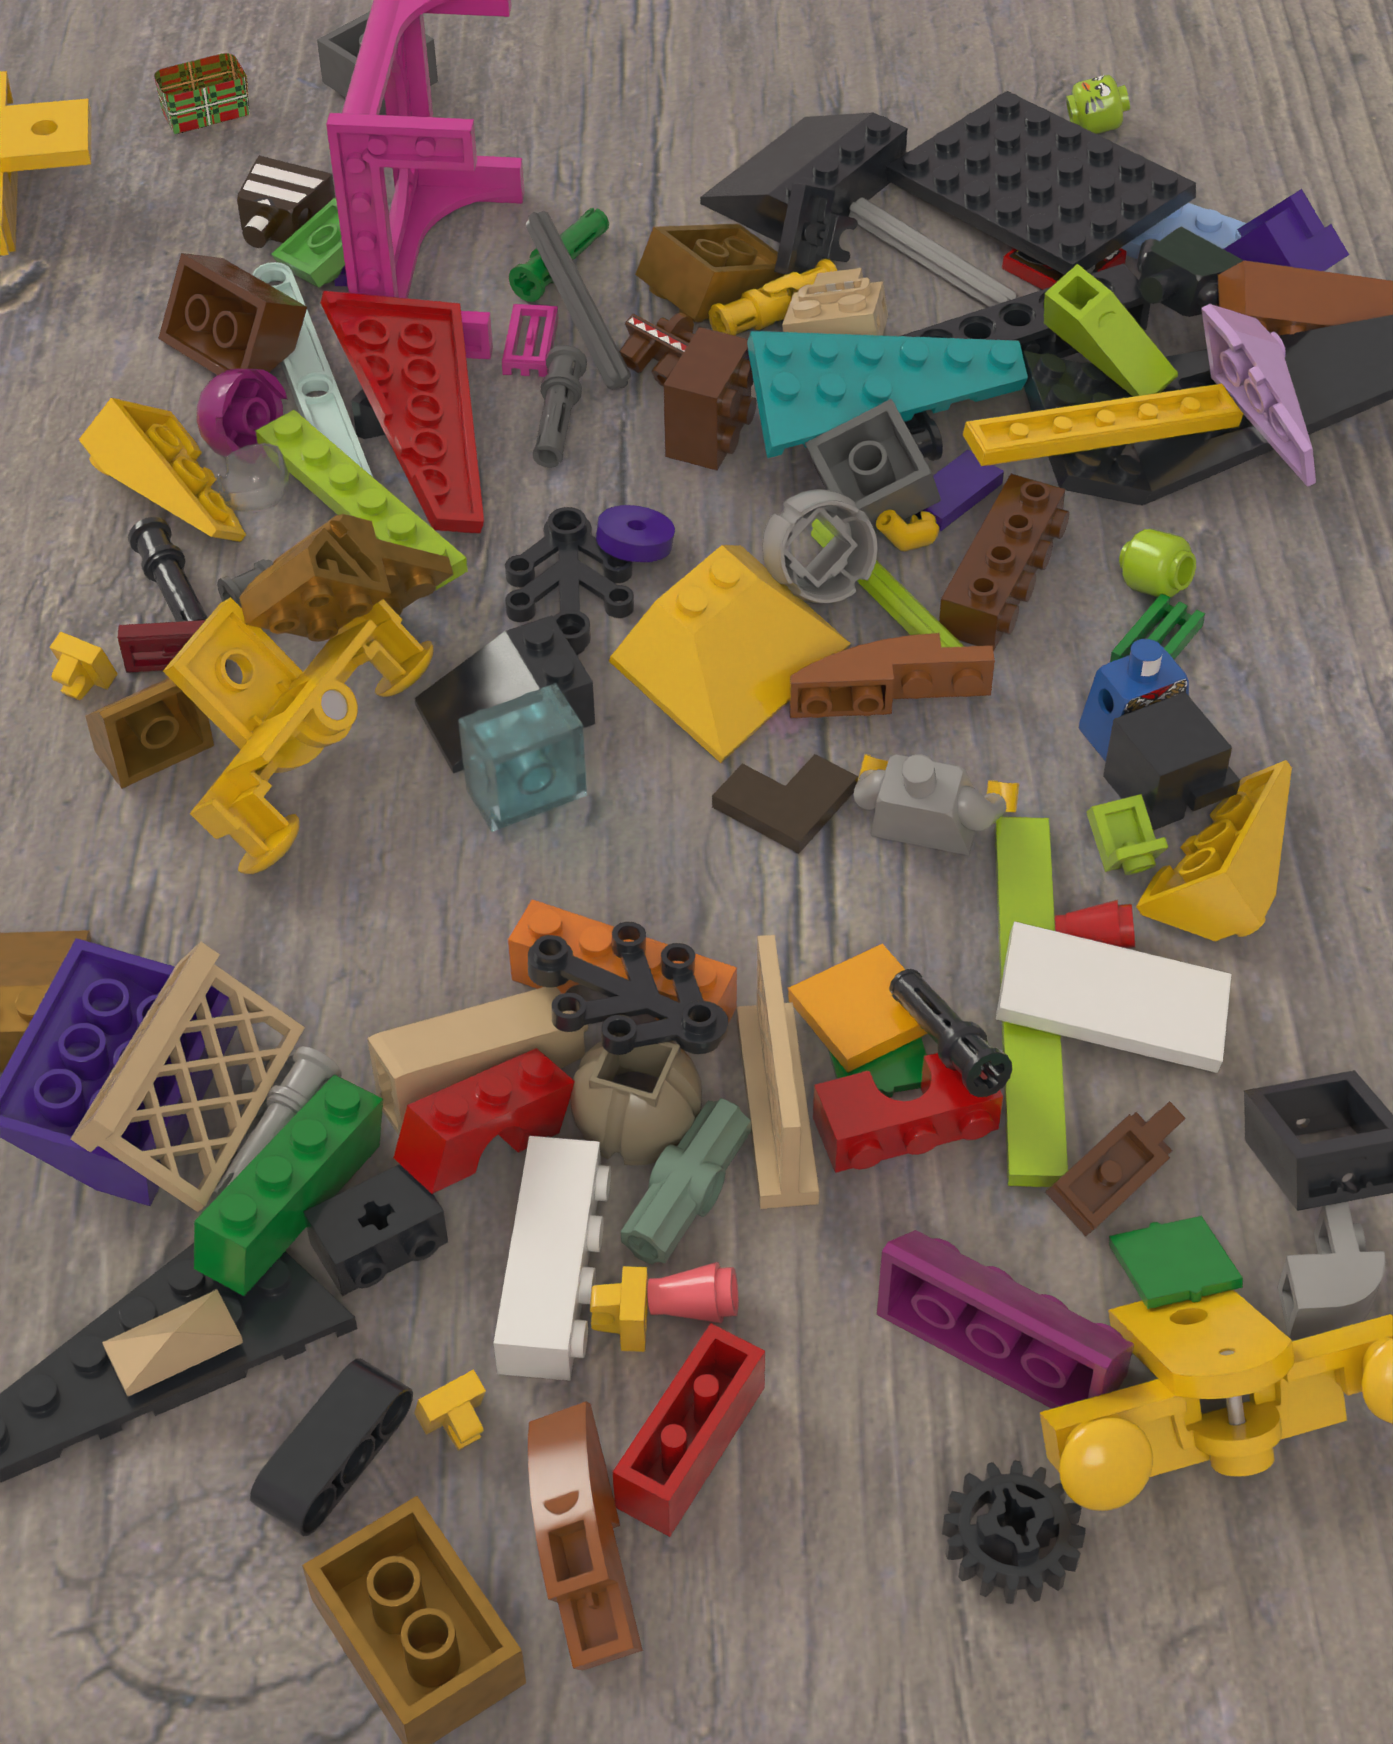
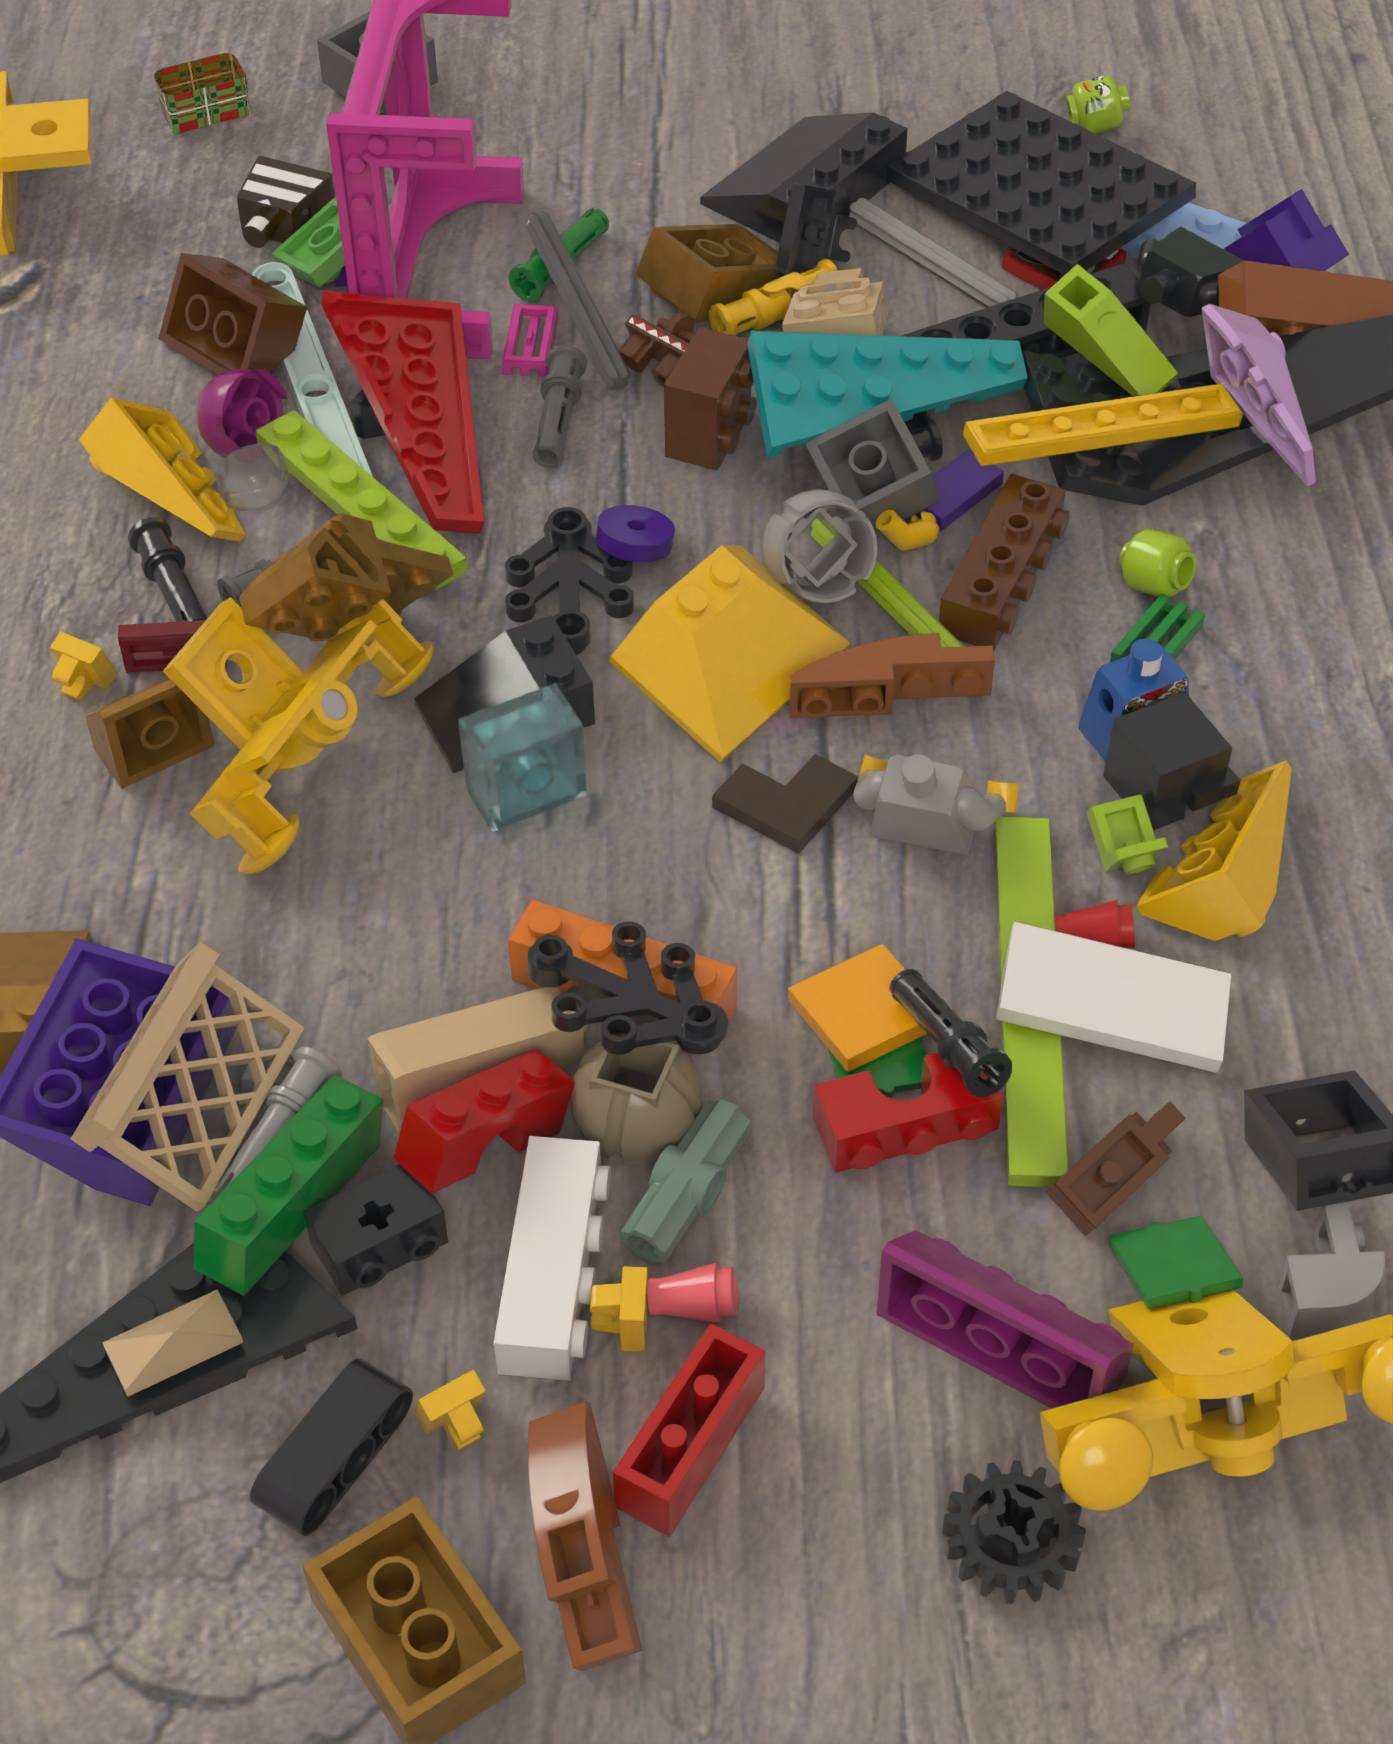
(776, 1091): tan fence -> none

